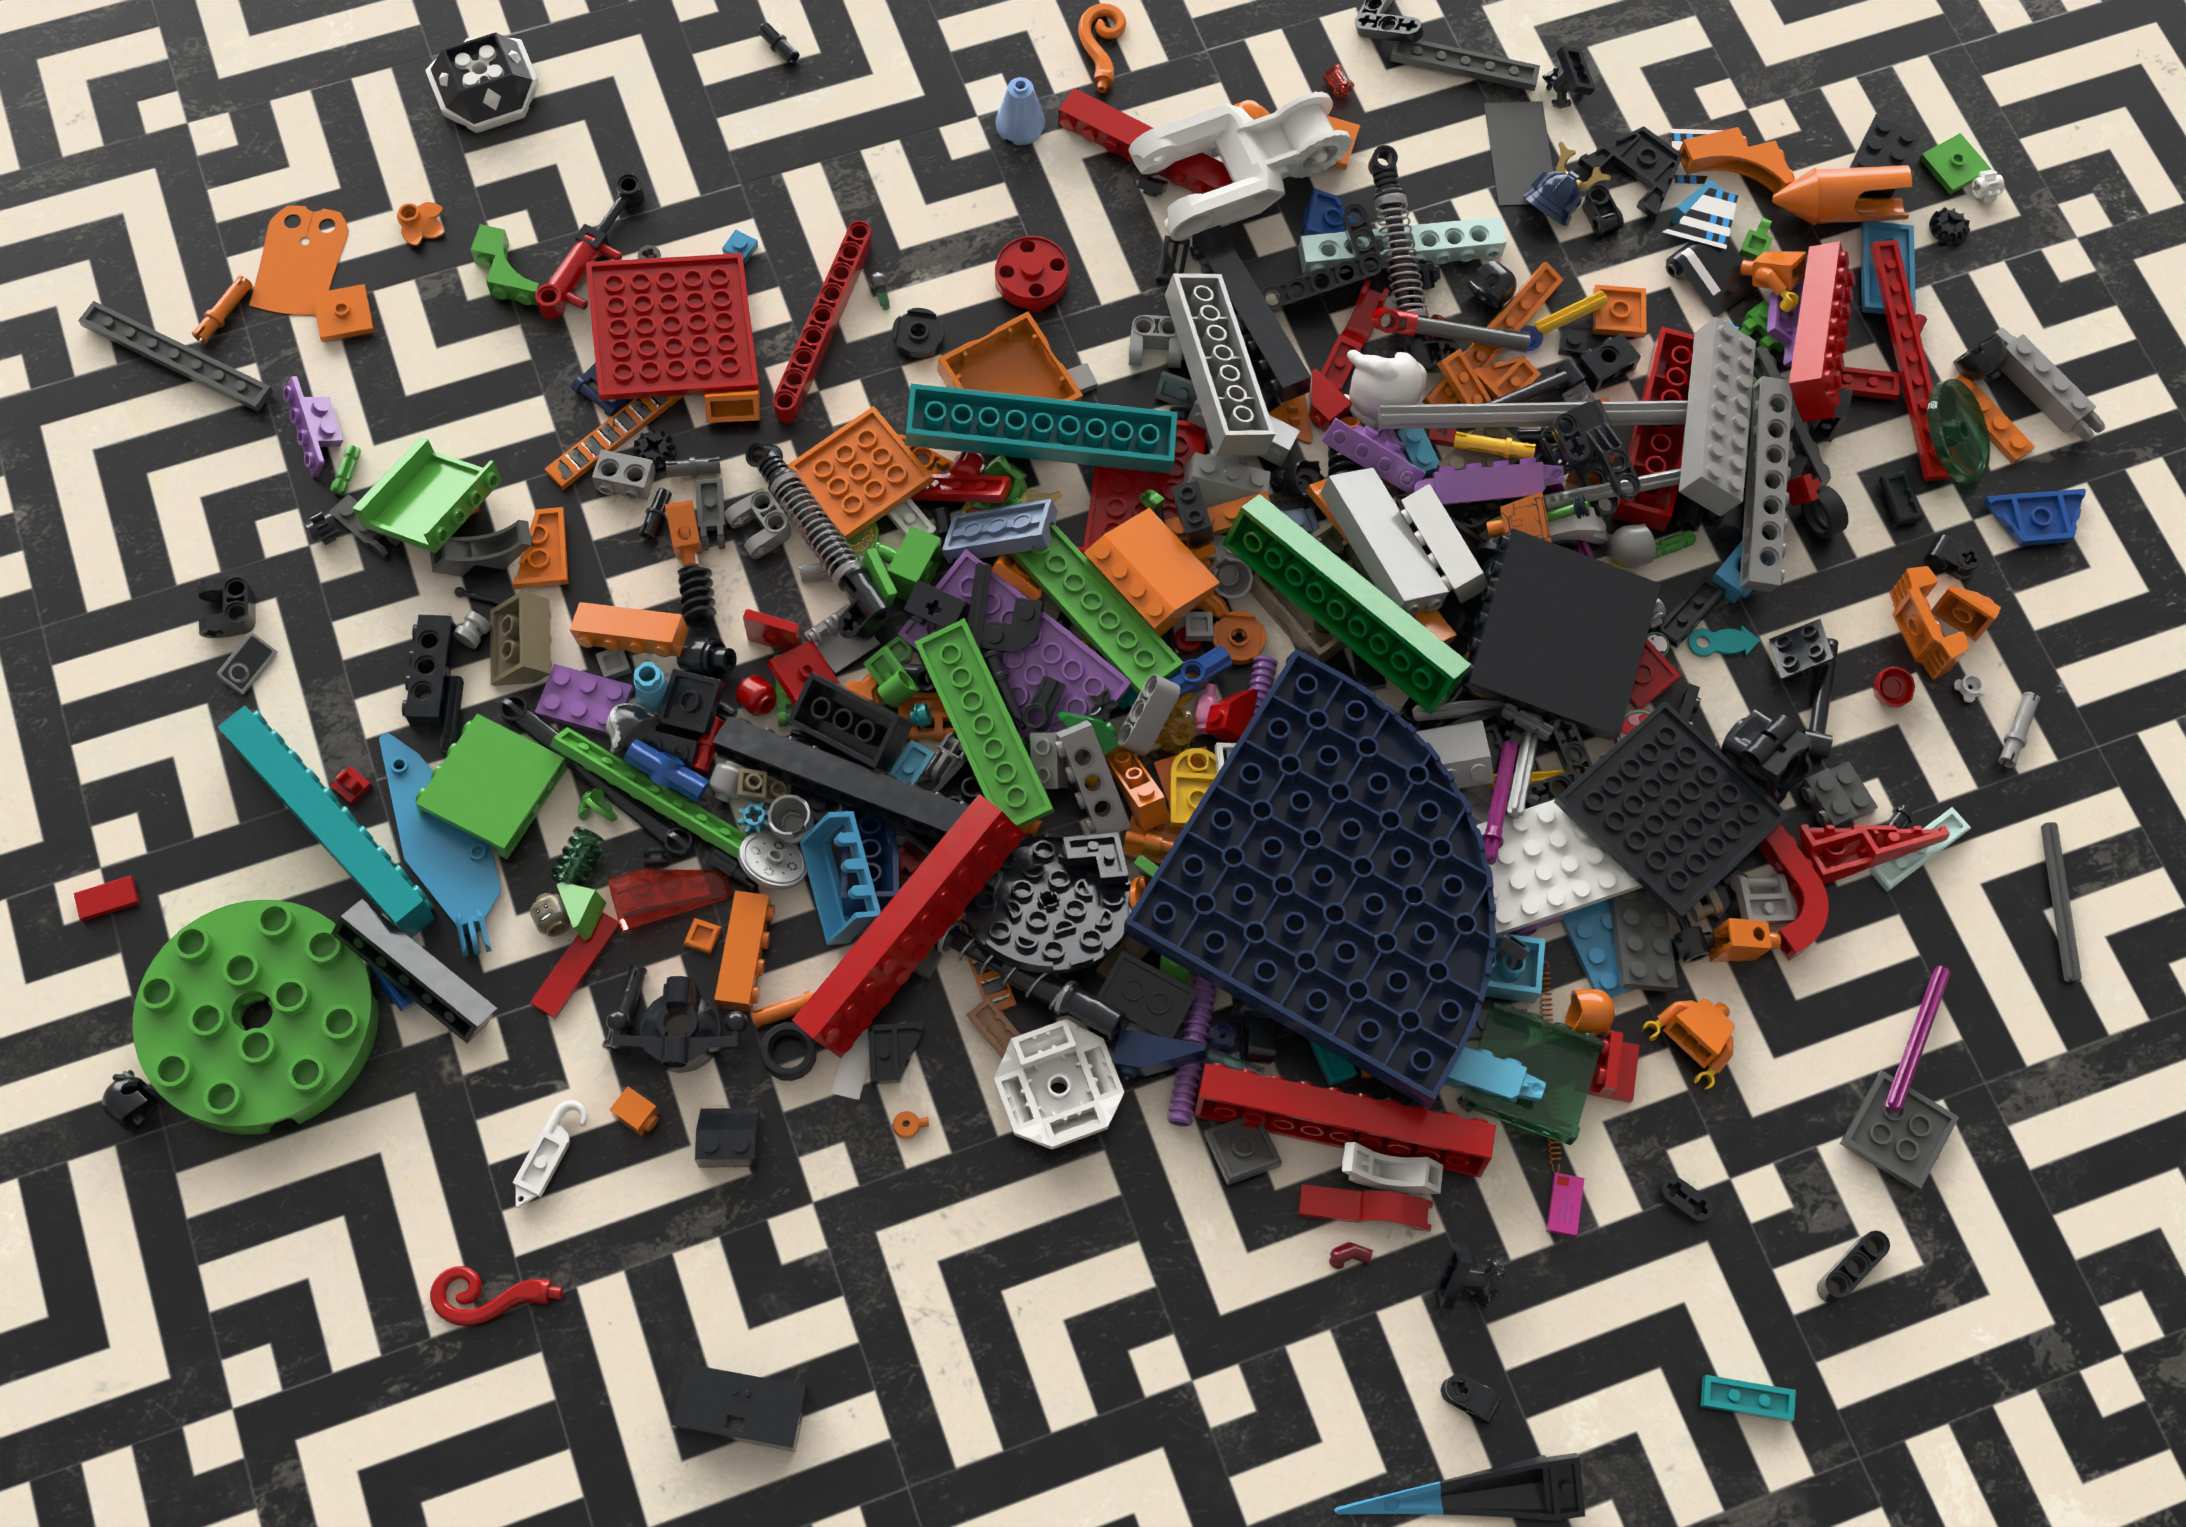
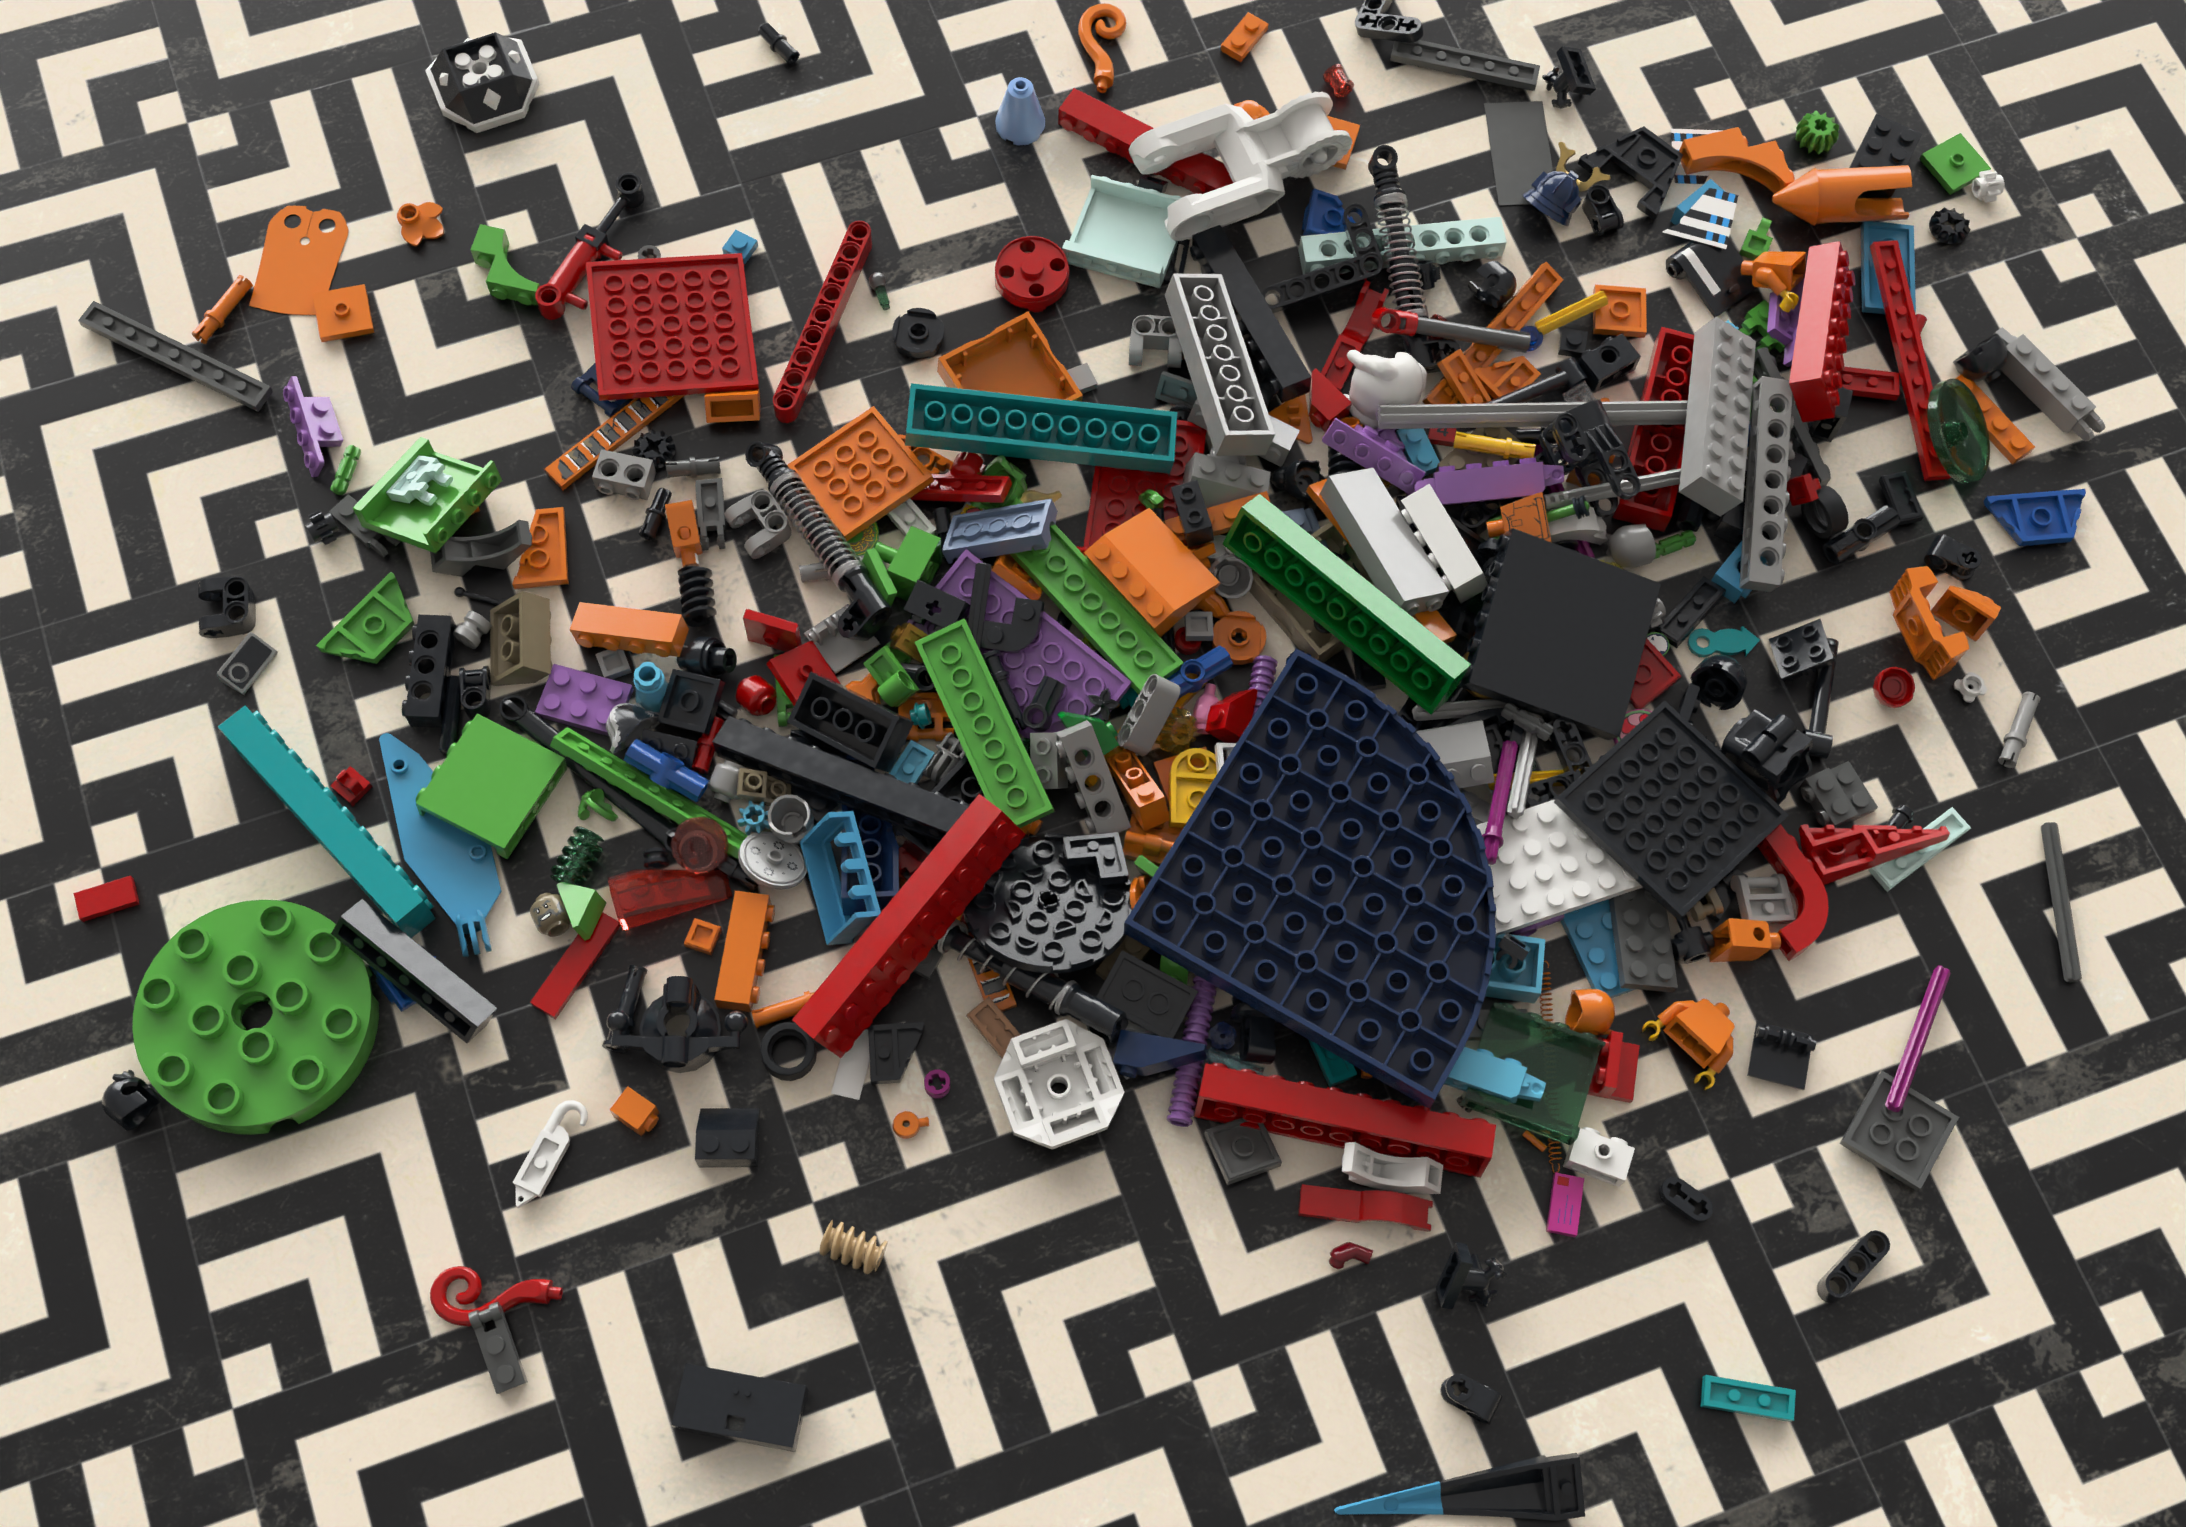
(371, 625): none -> bright green wing
(414, 481): none -> light aqua plate
(475, 687): none -> black piece
(498, 1348): none -> dark grey plate
(699, 844): none -> clear red tile
(852, 1248): none -> tan piece
(904, 639): none -> pearl gold bracket
(931, 1090): none -> magenta bush
(1123, 232): none -> light aqua panel
(1244, 37): none -> orange plate
(1536, 1142): none -> orange piece
(1600, 1157): none -> white brick
(1720, 681): none -> black cylinder
(1780, 1055): none -> black hinge
(1817, 132): none -> bright green gear
(1851, 542): none -> black piece

